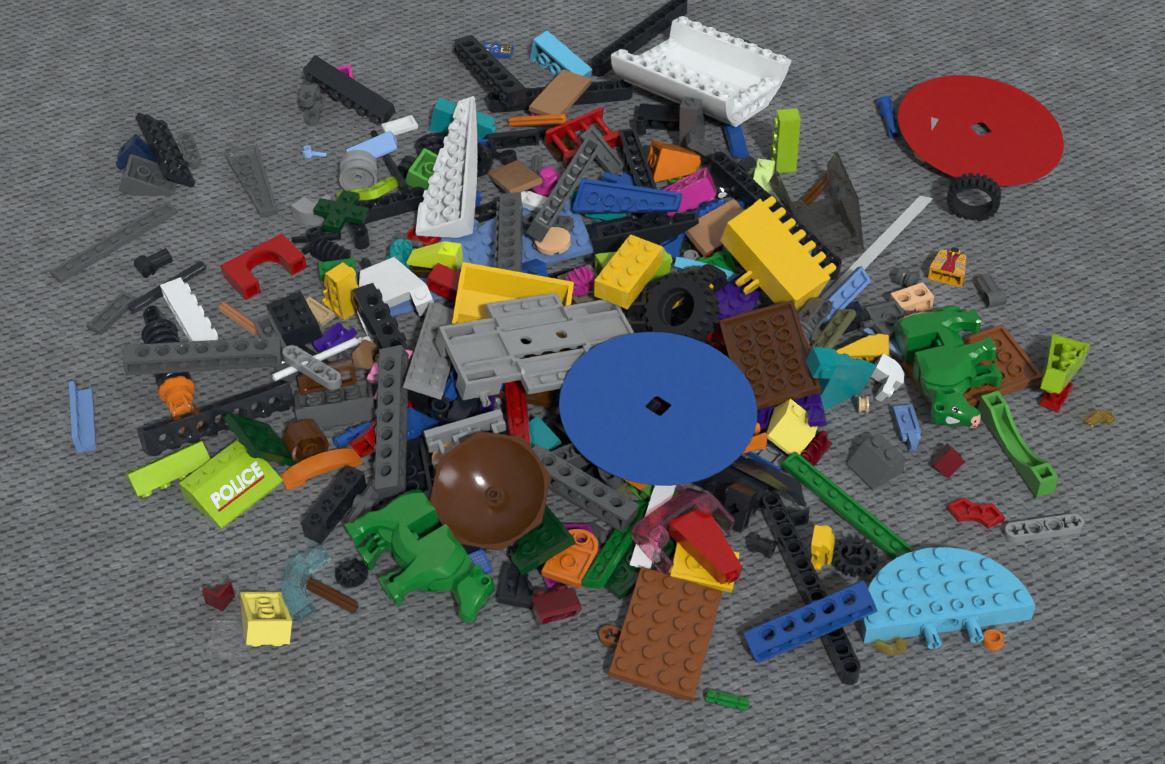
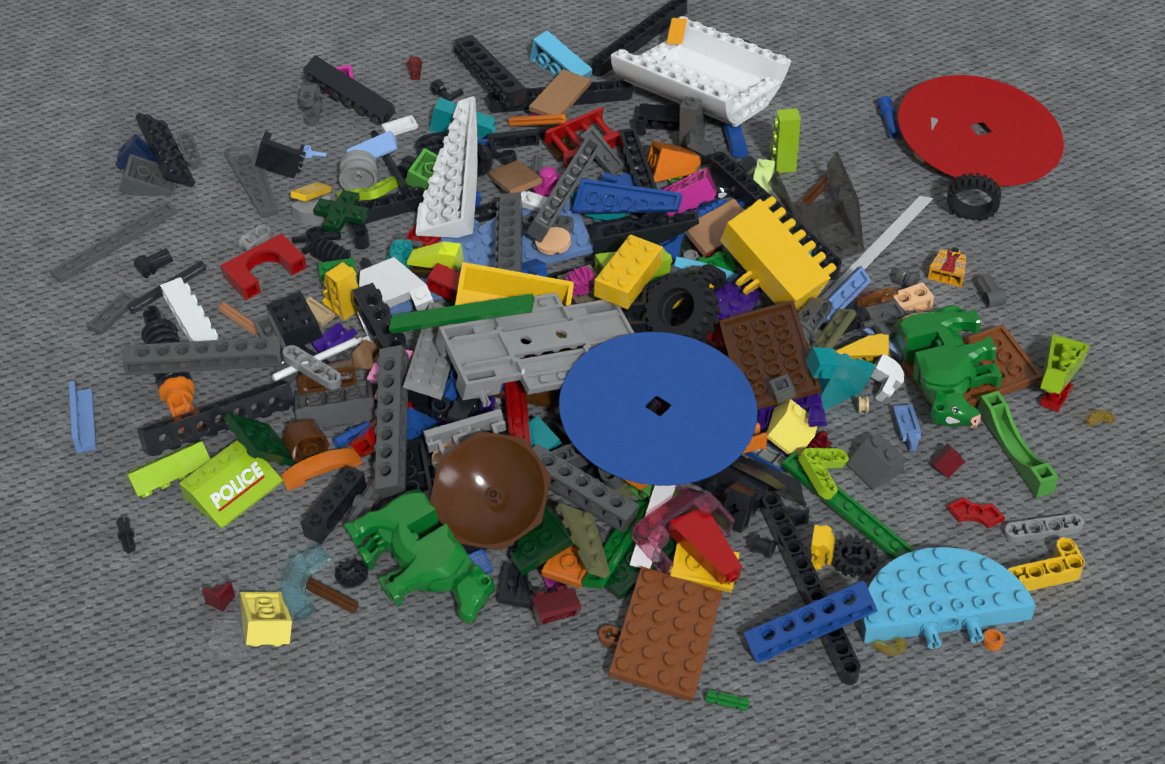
(125, 535): none -> black axle
(255, 237): none -> light grey piece
(279, 157): none -> black panel
(310, 191): none -> yellow tile
(415, 67): none -> clear red cone
(438, 88): none -> black plate
(462, 313): none -> green tile
(499, 50): tile -> none
(586, 537): none -> olive wing
(677, 31): none -> light orange sticker
(782, 388): none -> dark grey slope
(812, 462): none -> lime beam
(878, 297): none -> clear orange wing
(1063, 568): none -> yellow beam

